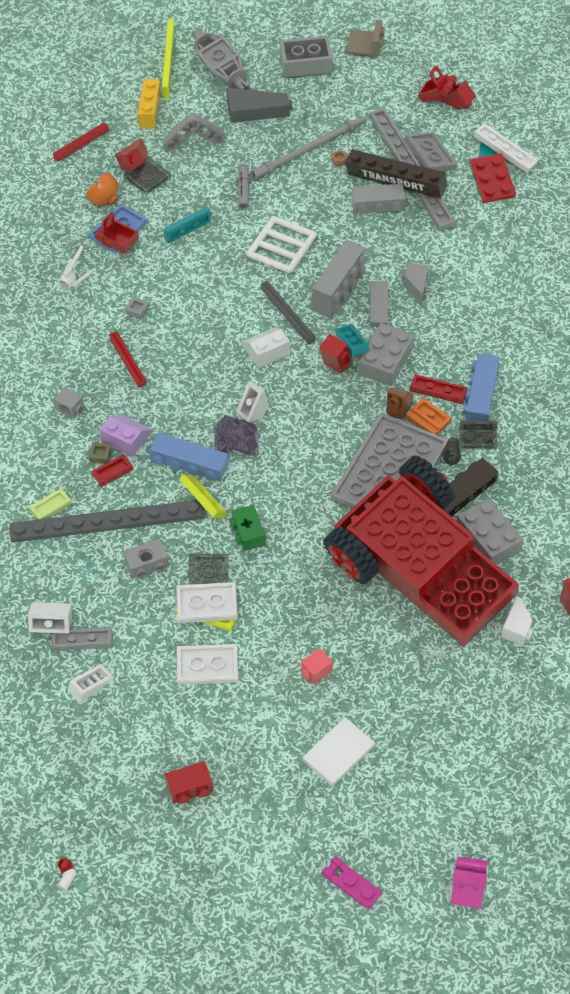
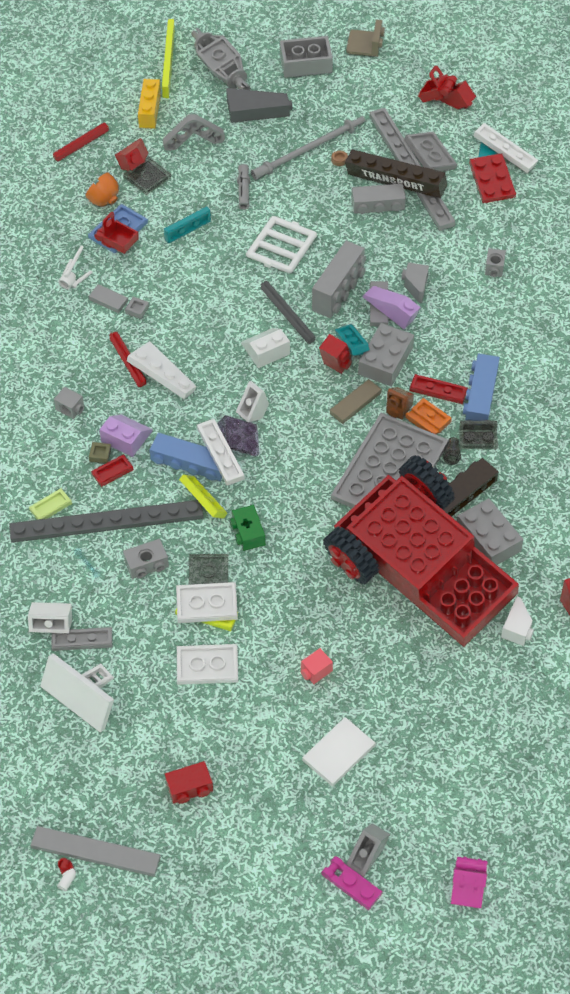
(77, 692): none -> white tile
(95, 851): none -> light grey tile
(108, 298): none -> light grey tile
(161, 369): none -> white wing
(220, 452): none -> white plate
(355, 401): none -> dark tan tile
(367, 849): none -> light grey slope
(393, 305): none -> lavender slope
(495, 262): none -> light grey brick

